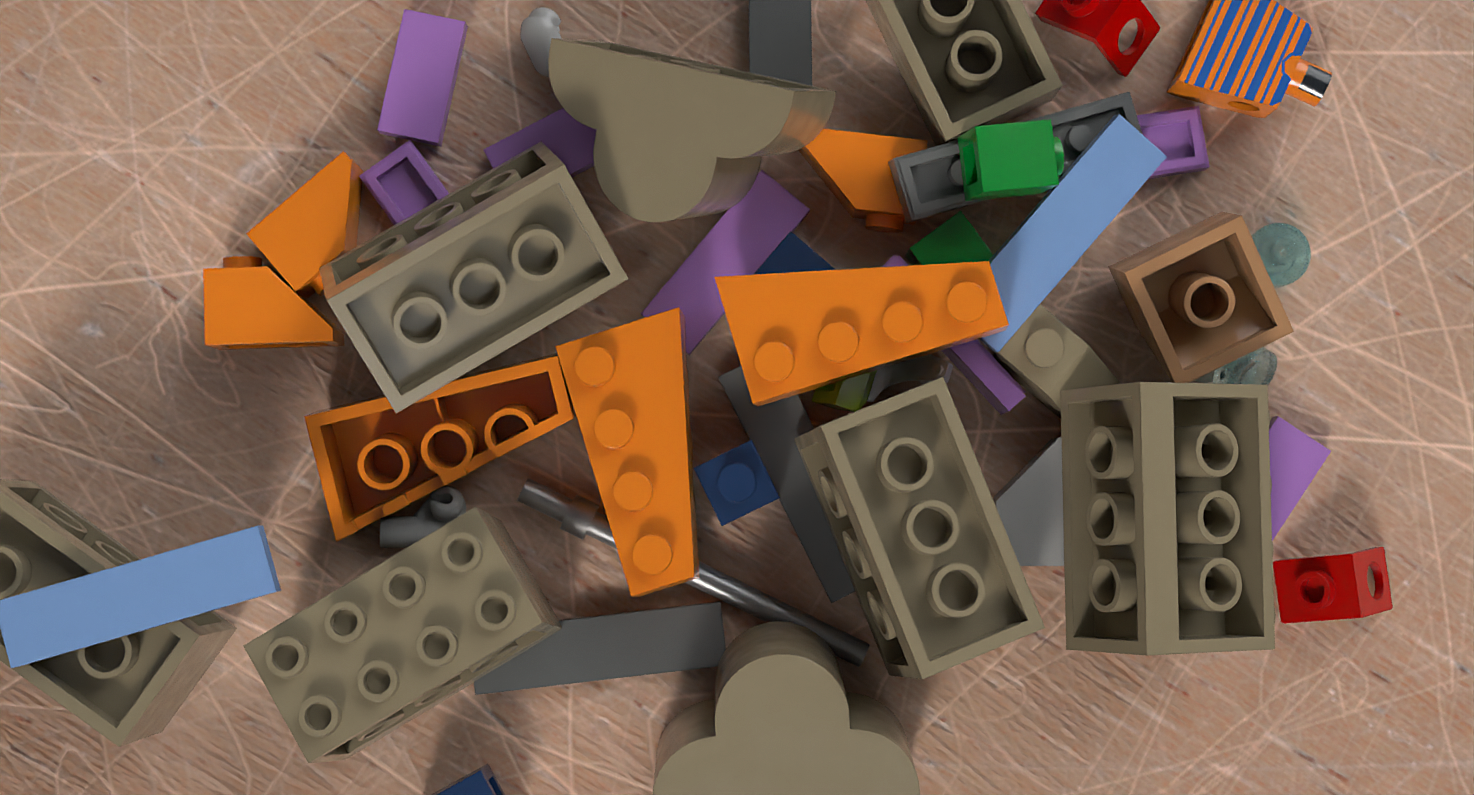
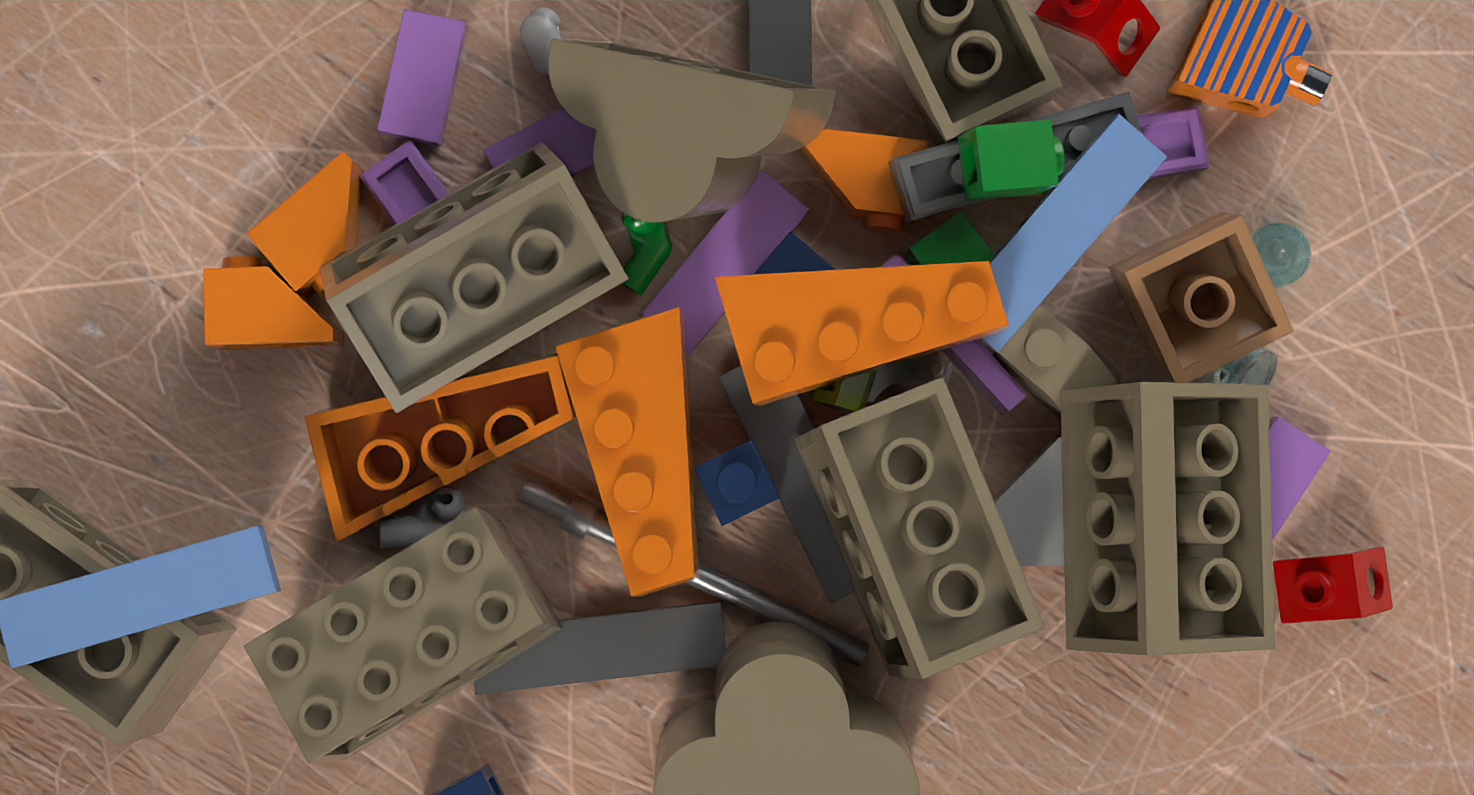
(651, 249): none -> green arm

